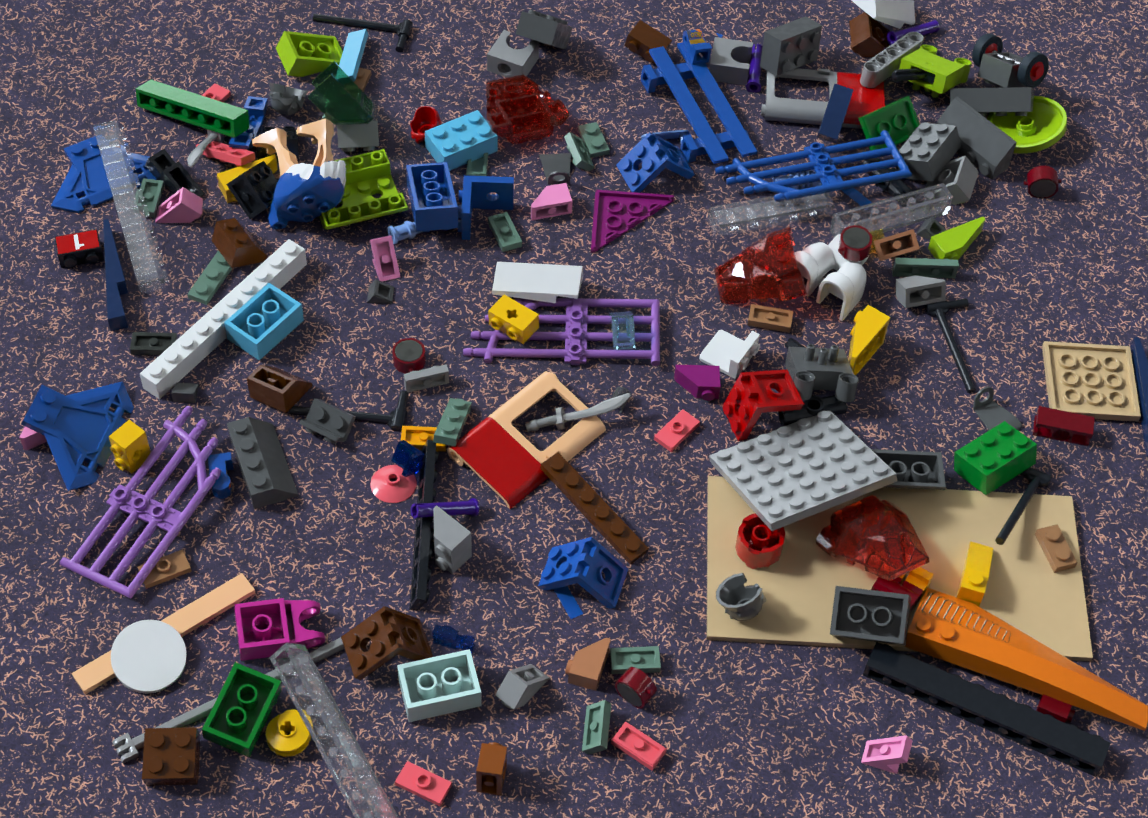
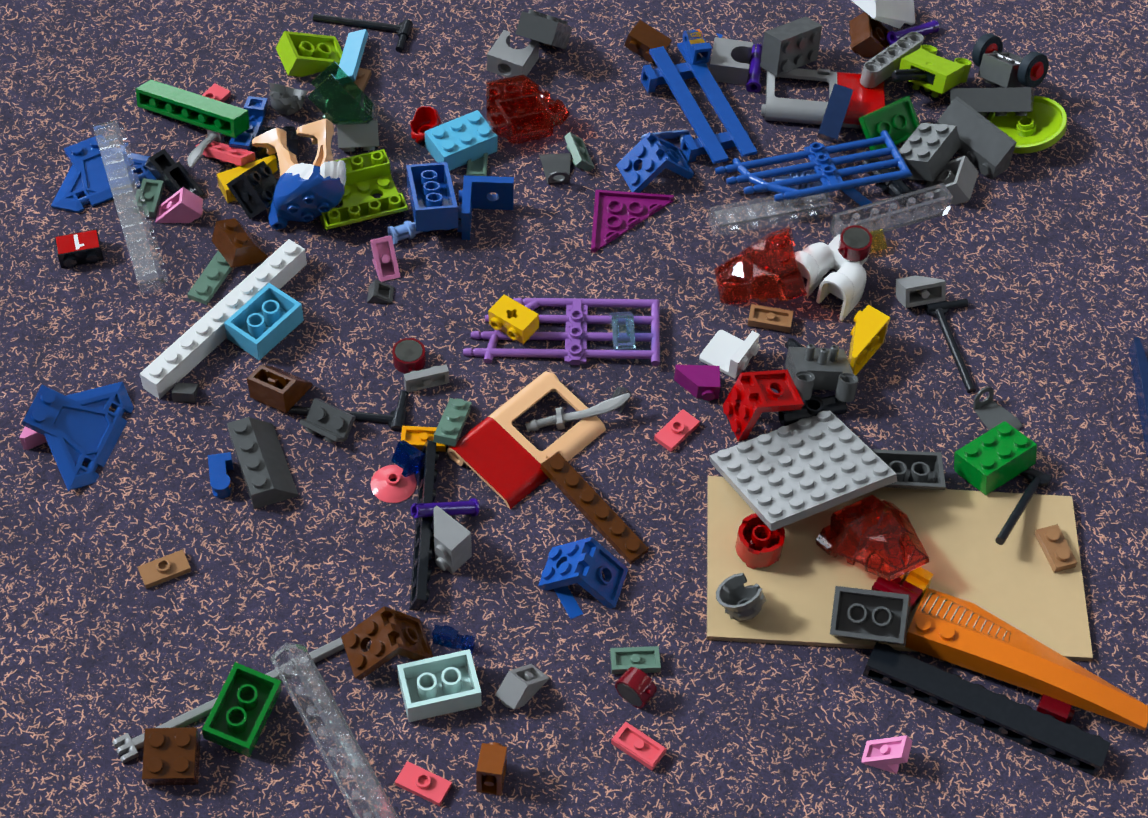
(114, 281): dark blue slope -> none
(129, 446): yellow brick -> none
(148, 656): white tile -> none
(149, 510): medium lavender piece -> none
(151, 342): pearl dark grey plate -> none
(184, 621): light nougat tile -> none
(280, 622): dark pink brick -> none
(285, 744): yellow piece -> none
(504, 231): sand green plate -> none
(537, 281): white slope -> none
(552, 202): bright pink slope -> none
(588, 664): nougat slope -> none
(593, 139): sand green plate -> none
(596, 727): sand green plate -> none
(896, 245): nougat slope -> none
(925, 267): sand green plate -> none
(930, 228): dark grey slope -> none
(955, 241): lime slope -> none
(975, 573): yellow slope -> none
(1042, 182): dark red piece -> none
(1063, 426): dark red piece -> none
(1091, 380): tan plate -> none

